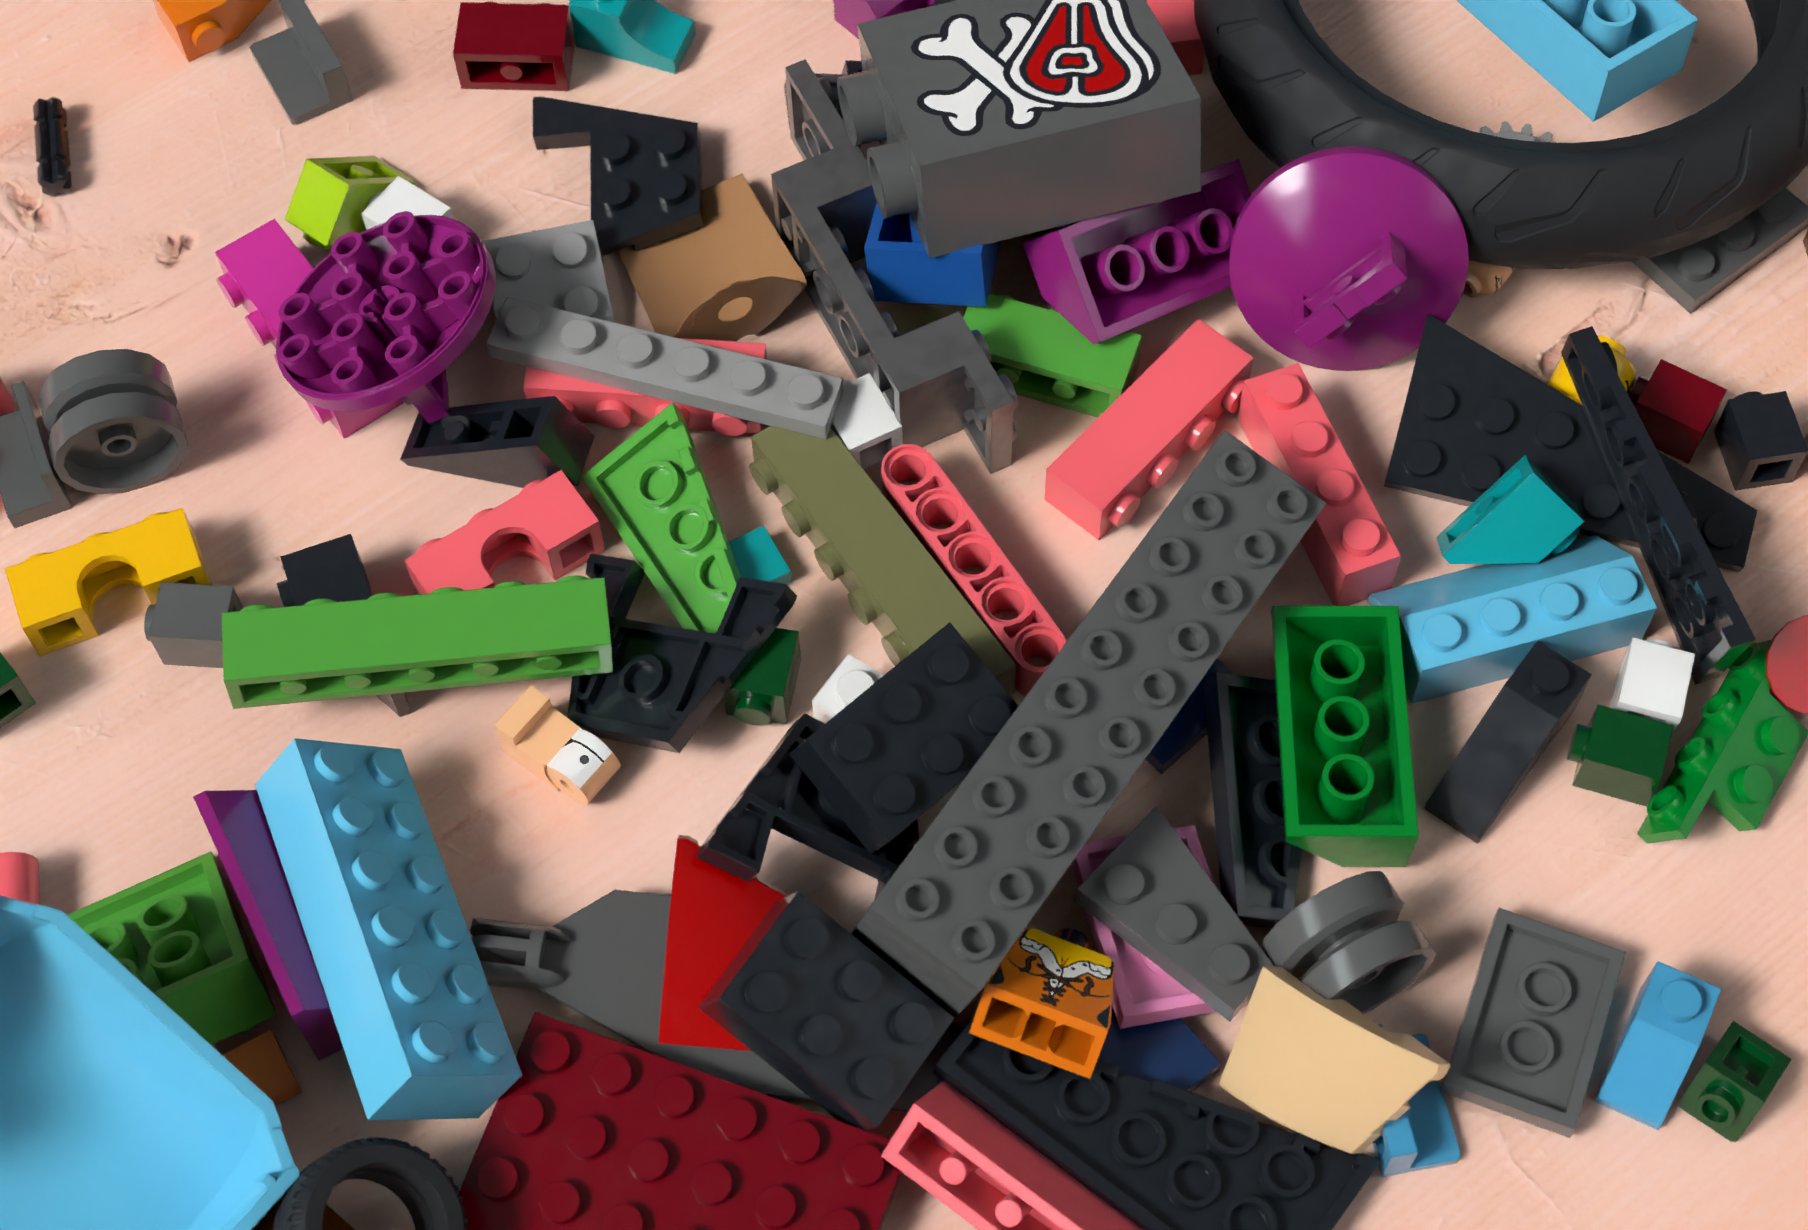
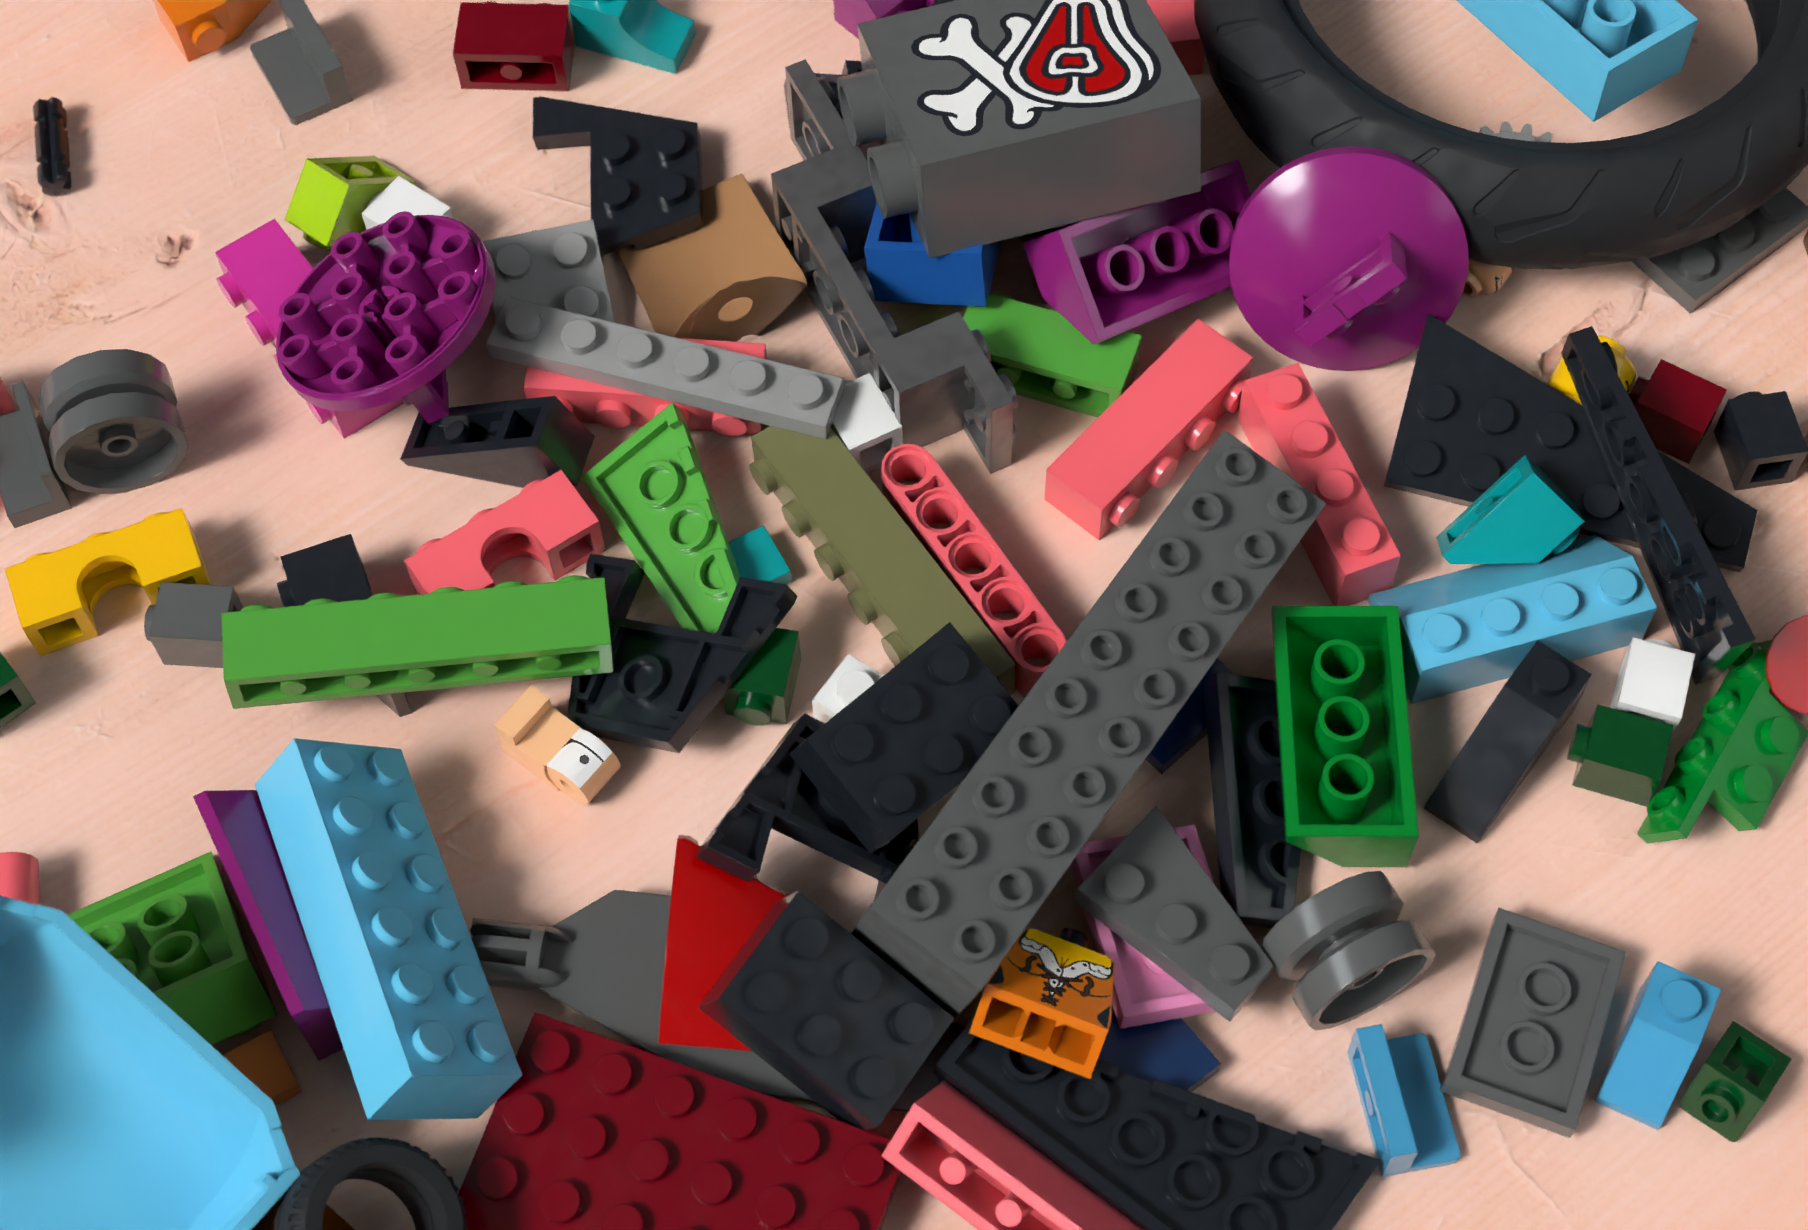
(1323, 1064): tan slope -> none

